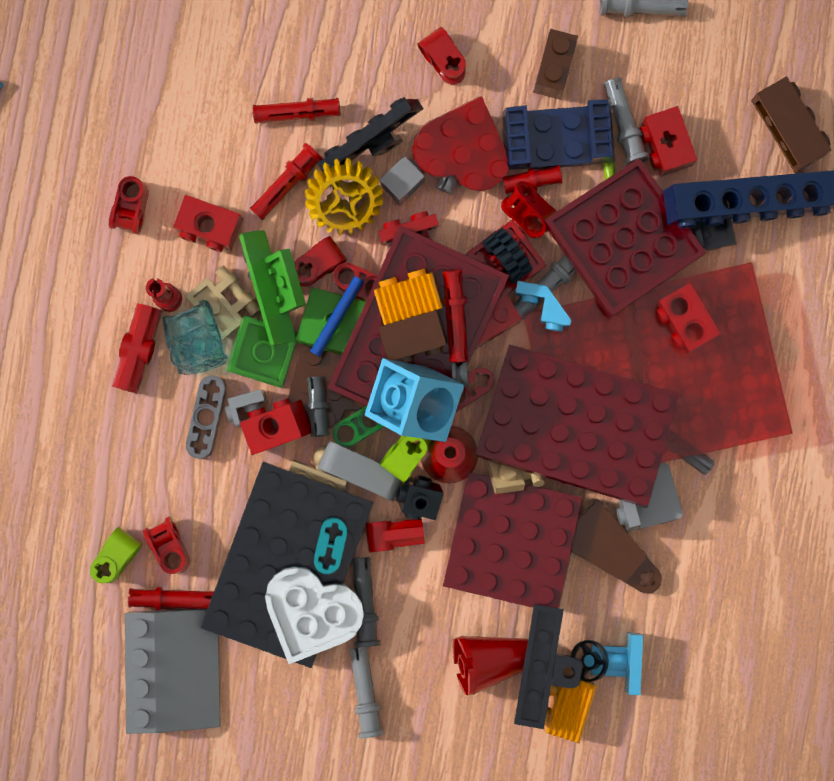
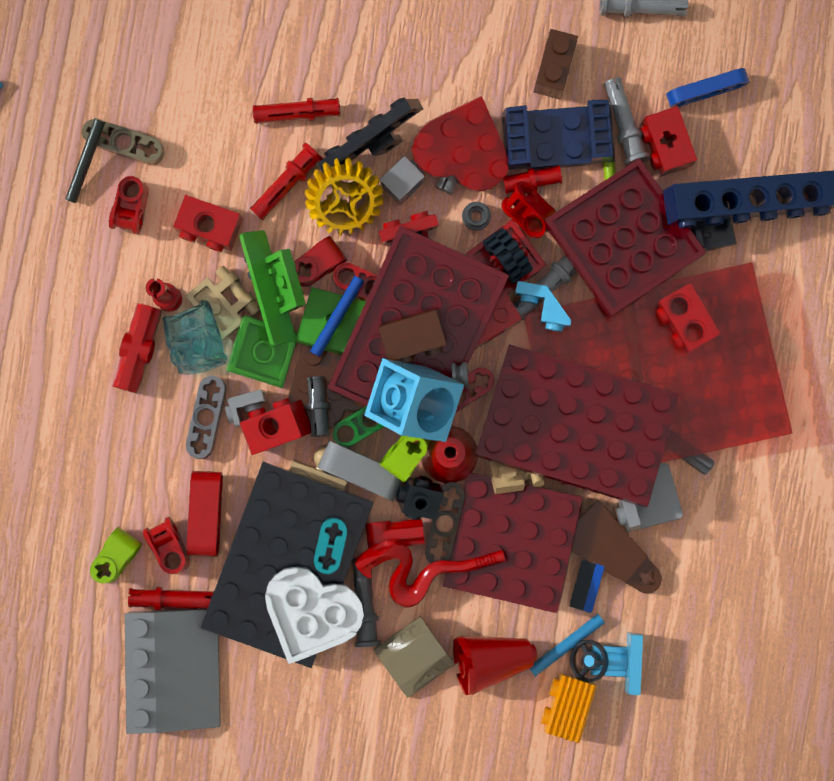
(85, 160): none -> pearl dark grey bar
(140, 155): none -> dark tan beam
(204, 513): none -> red beam
(367, 707): light grey pin -> none
(408, 297): light orange brick -> none
(413, 594): none -> red animal
(413, 657): none -> dark tan slope
(432, 543): none -> dark brown beam
(440, 53): red piece -> none
(454, 306): red pin -> none
(476, 207): none -> dark grey plate
(543, 667): black plate -> none
(567, 644): none -> dark azure bar
(586, 586): none -> black sticker
(707, 88): none -> blue beam
(791, 124): reddish brown brick -> none

